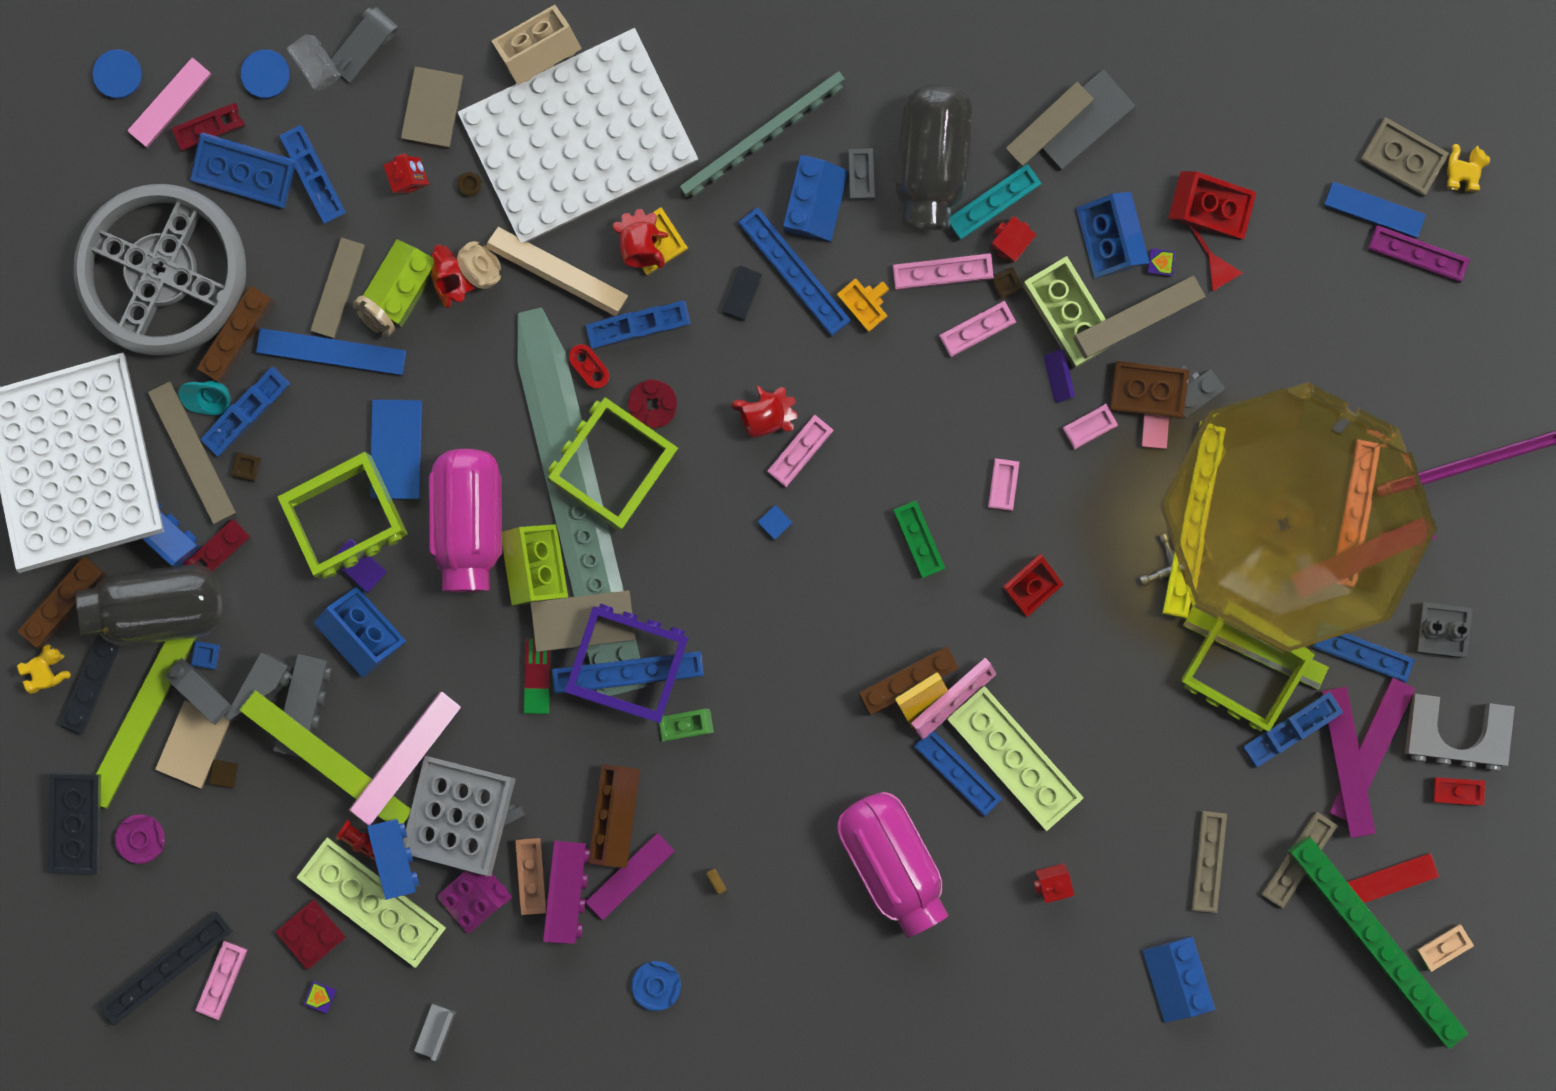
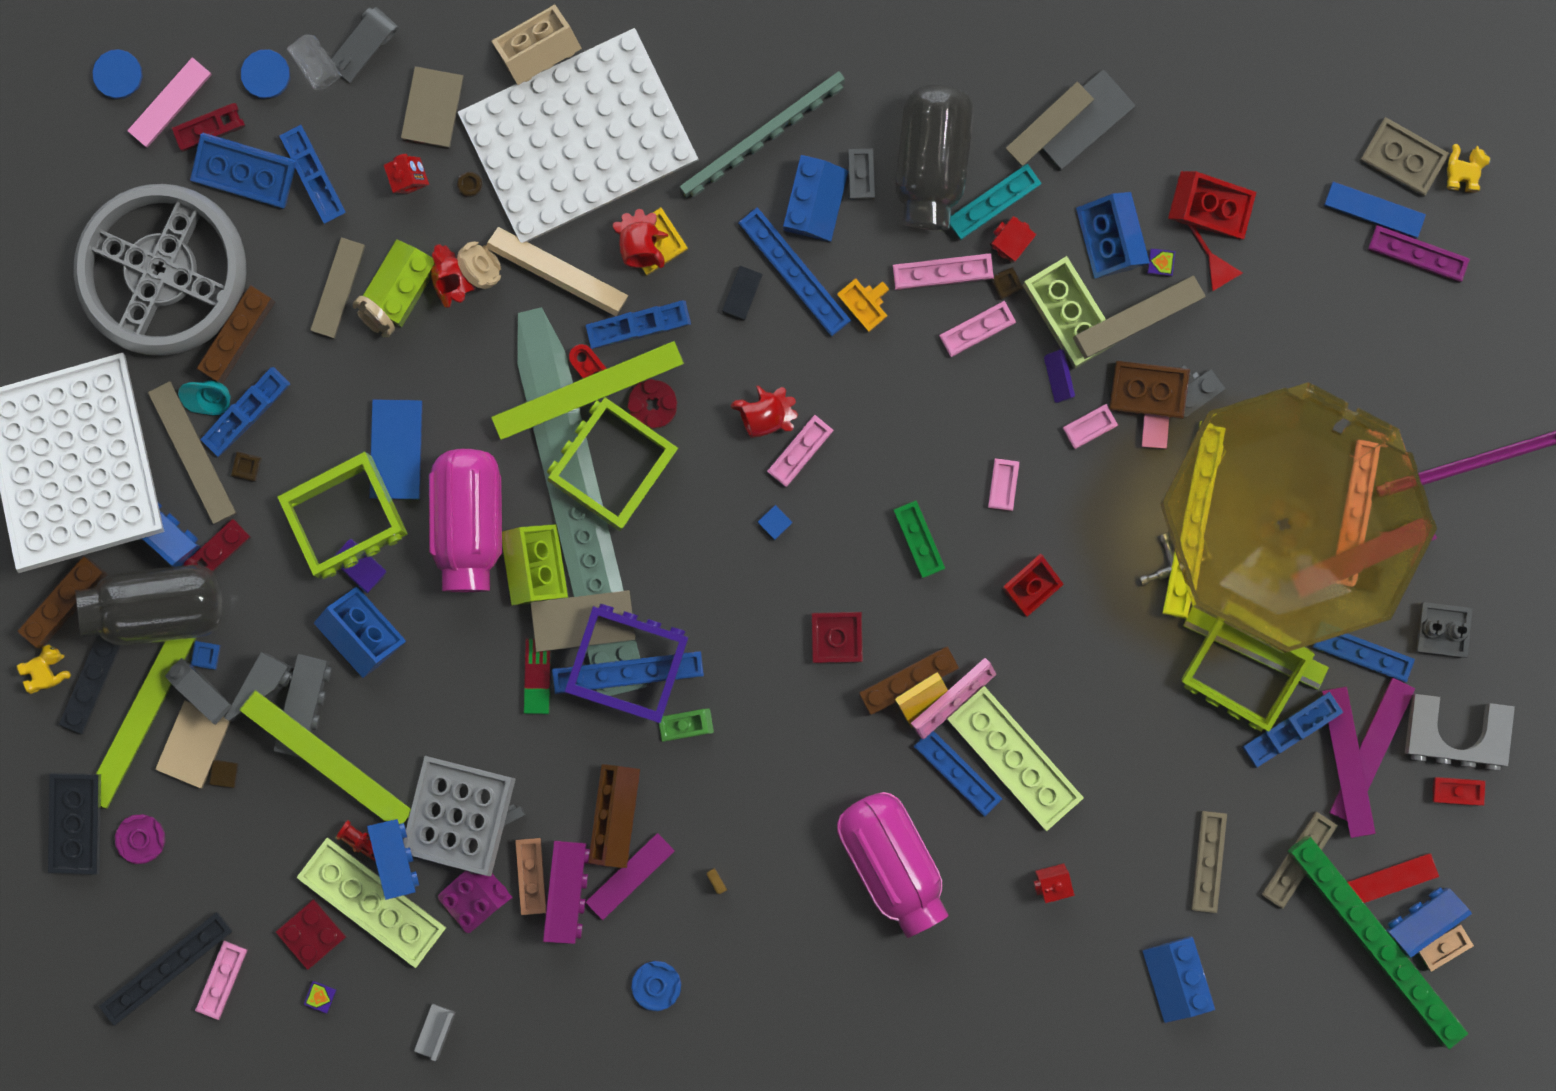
(331, 352): blue tile -> none
(404, 758): bright pink tile -> none
(587, 390): none -> lime tile
(837, 637): none -> dark red plate
(1427, 921): none -> blue slope

